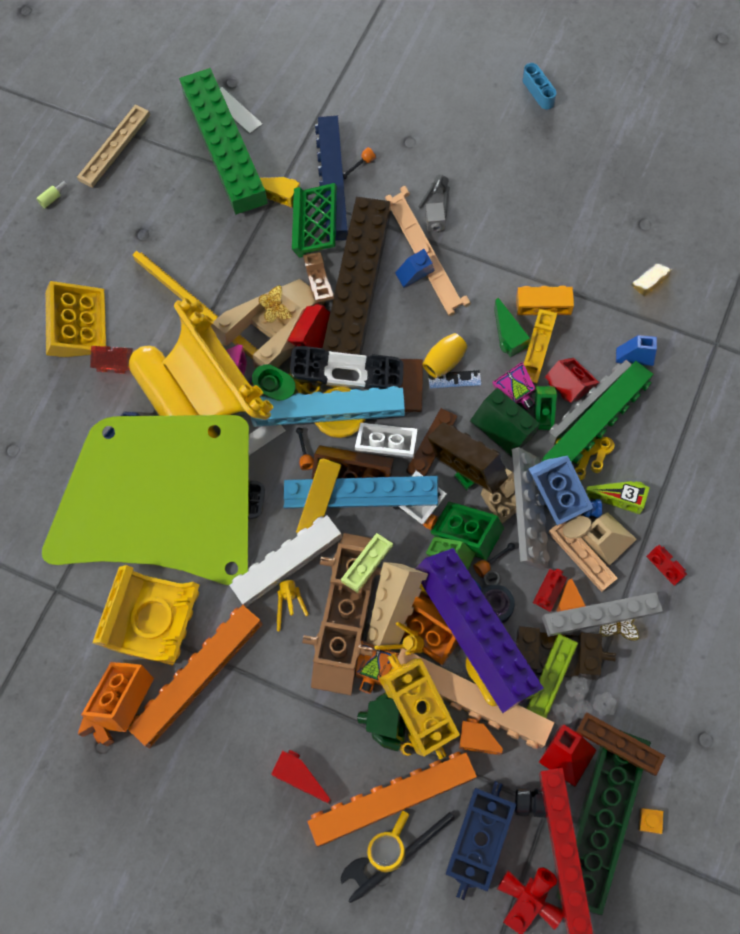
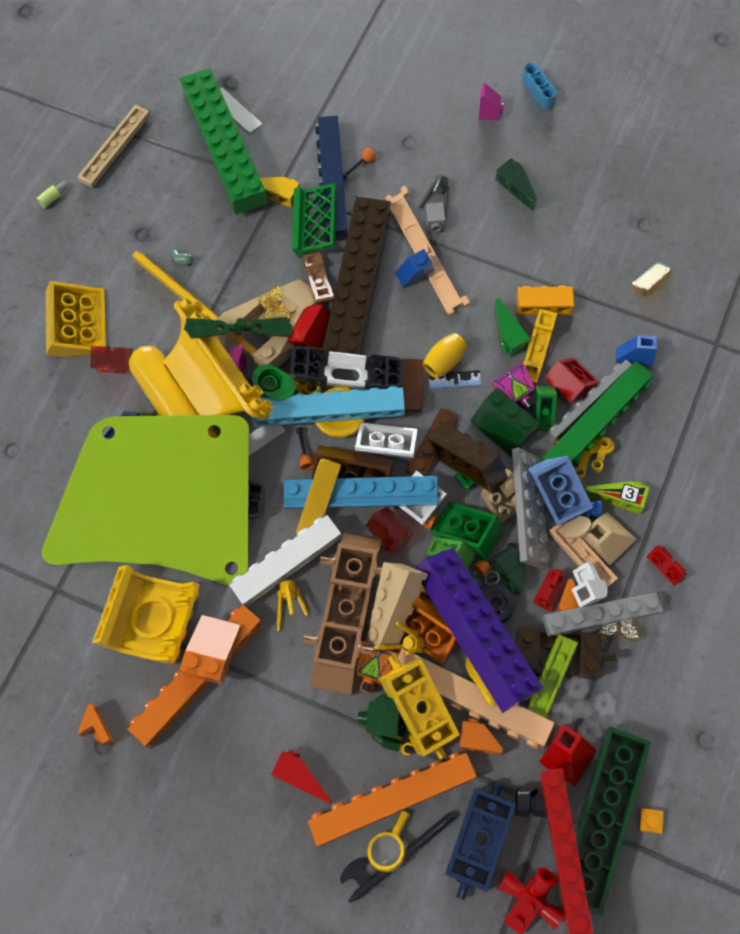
(118, 696): orange slope -> none
(181, 259): none -> sand green arm
(206, 328): none -> dark green piece
(210, 650): none -> slope
(367, 563): yellowish green tile -> none
(389, 529): none -> clear red brick
(490, 104): none -> dark pink slope
(511, 569): none -> clear green slope
(515, 180): none -> clear green slope
(590, 587): none -> white brick
(620, 744): reddish brown plate -> none

